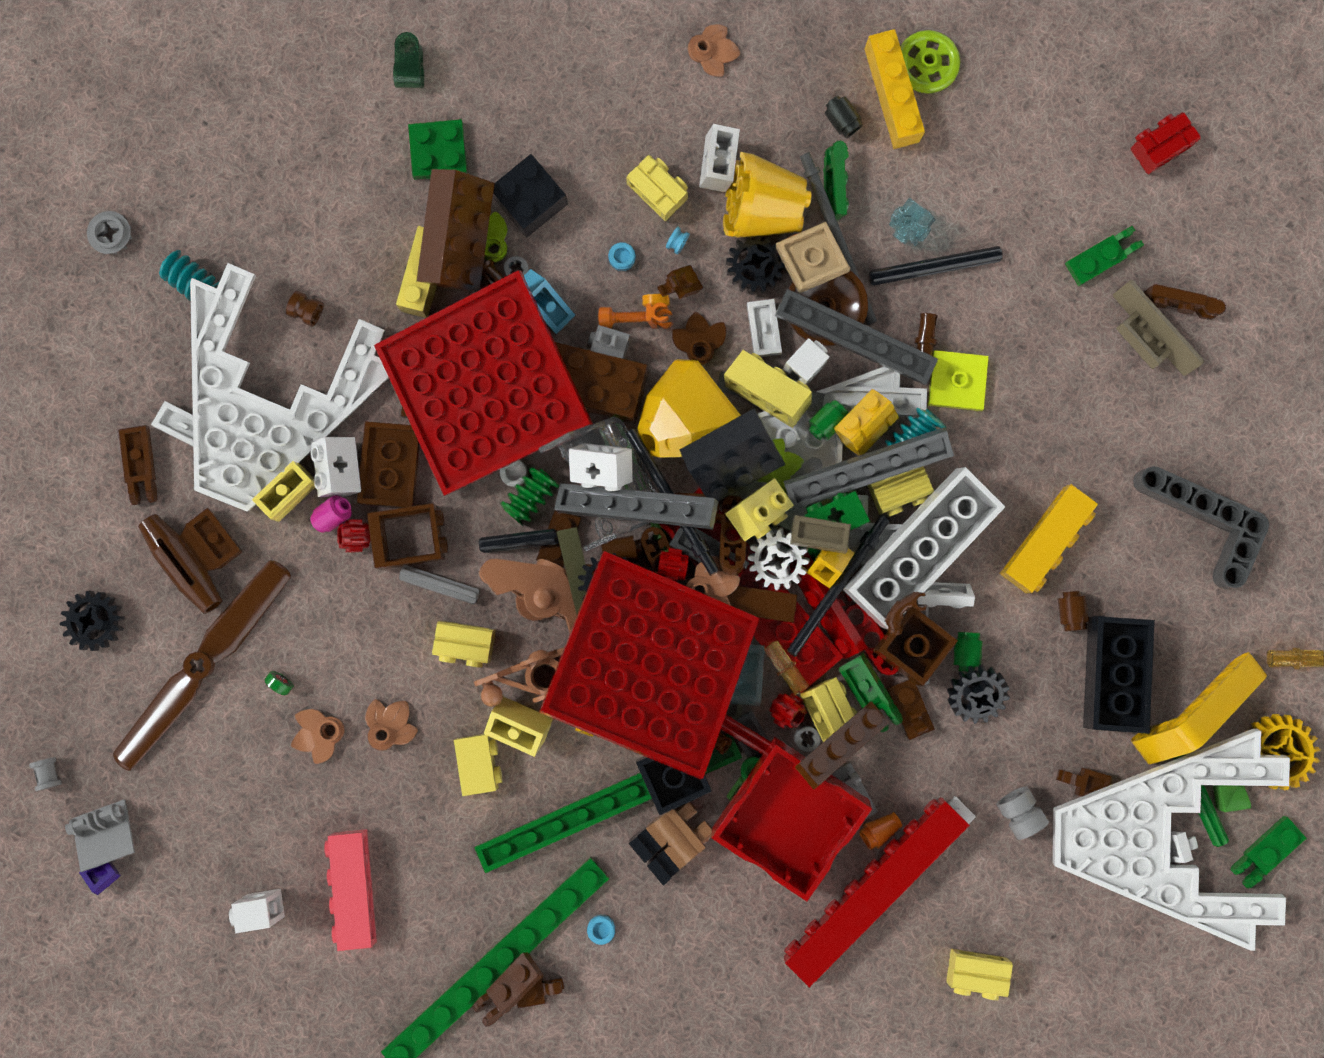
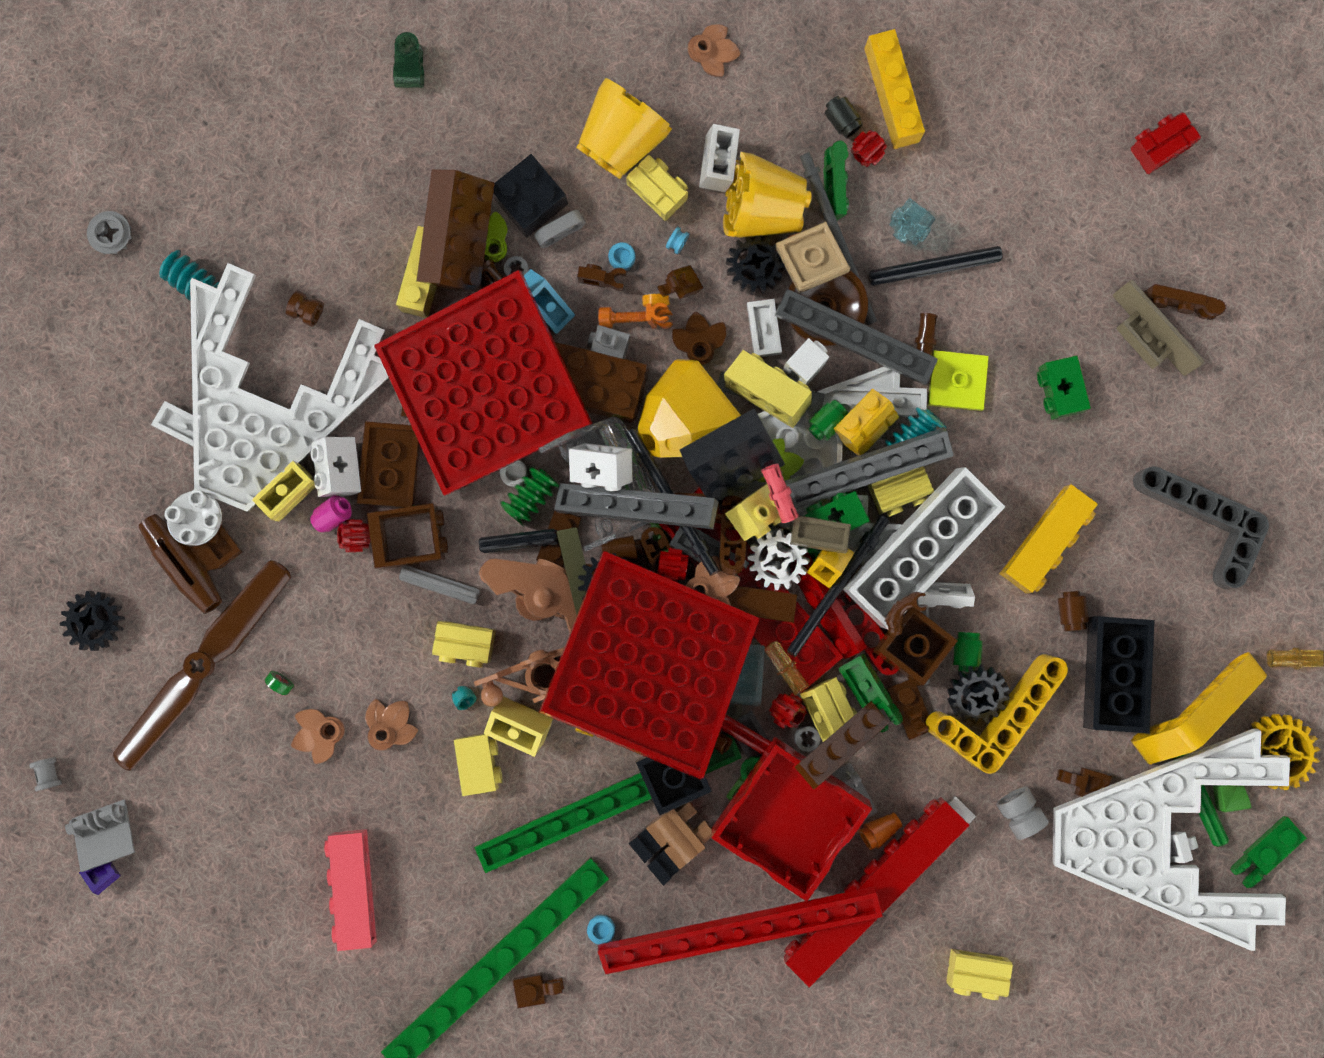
(138, 462): reddish brown hinge -> none
(193, 518): none -> white dish
(257, 911): white brick -> none
(437, 147): green plate -> none
(463, 698): none -> teal hinge
(509, 988): reddish brown hinge -> none
(559, 228): none -> light grey beam
(595, 276): none -> reddish brown plate
(620, 130): none -> yellow cone
(740, 930): none -> red plate
(780, 493): none -> coral pin
(868, 148): none -> red gear
(946, 47): lime plate -> none
(1013, 728): none -> yellow beam
(1067, 374): none -> green brick
(1101, 257): green hinge -> none

